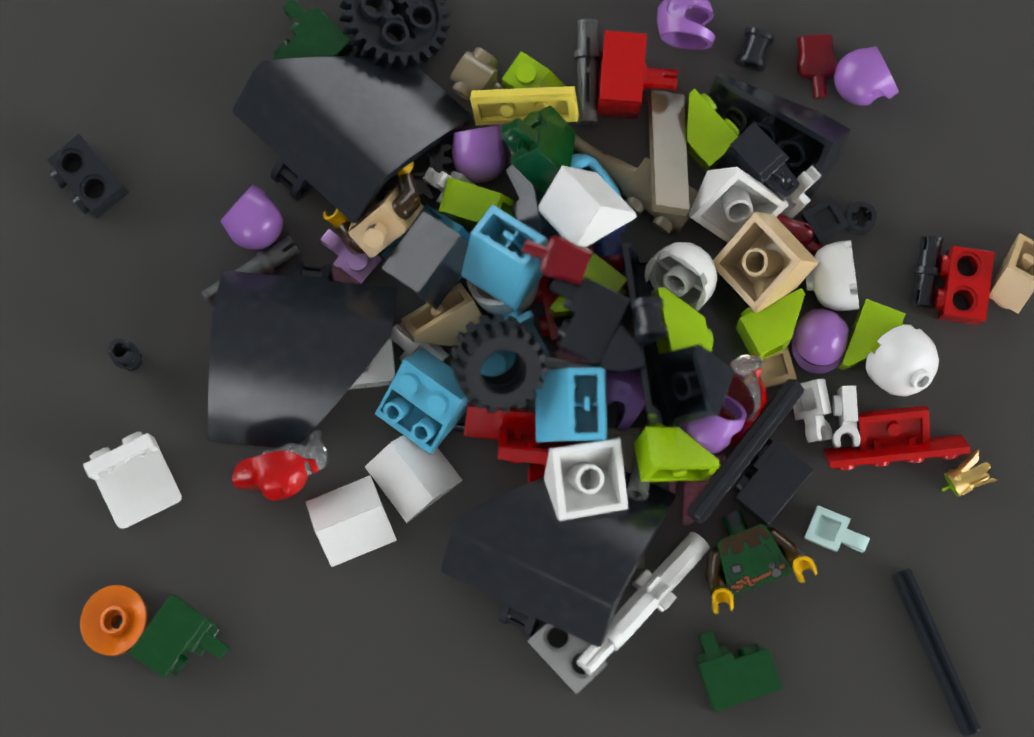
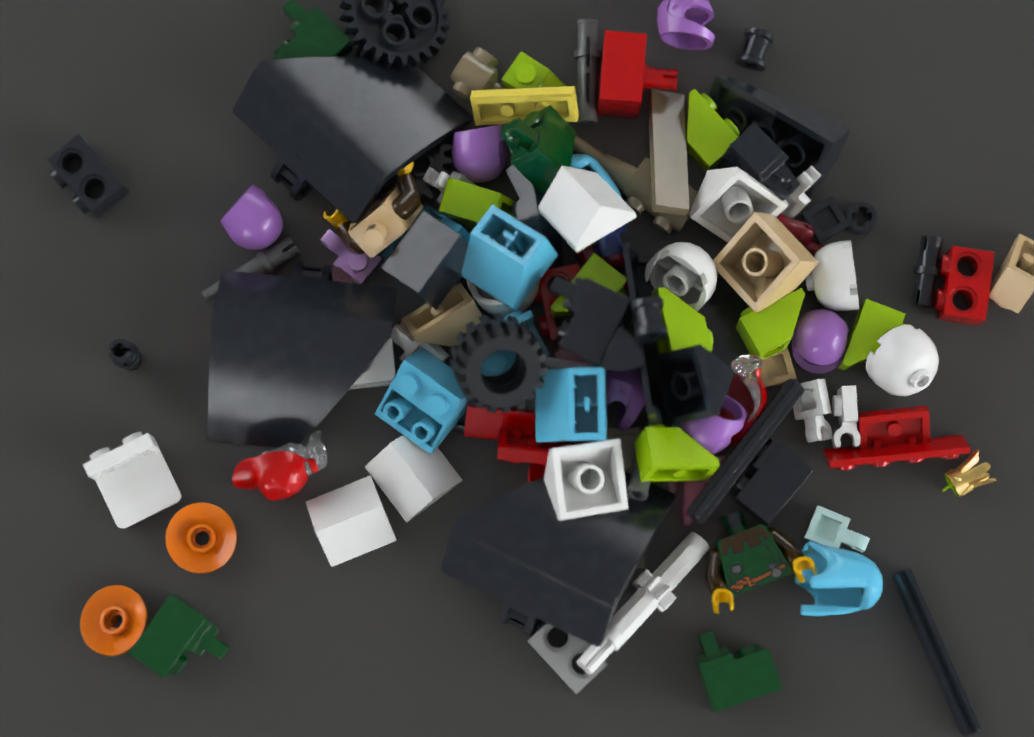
(183, 533): none -> orange dish
(560, 258): dark red piece -> none
(816, 61): dark red piece -> none
(842, 582): none -> medium azure hair
(864, 77): medium lavender helmet -> none

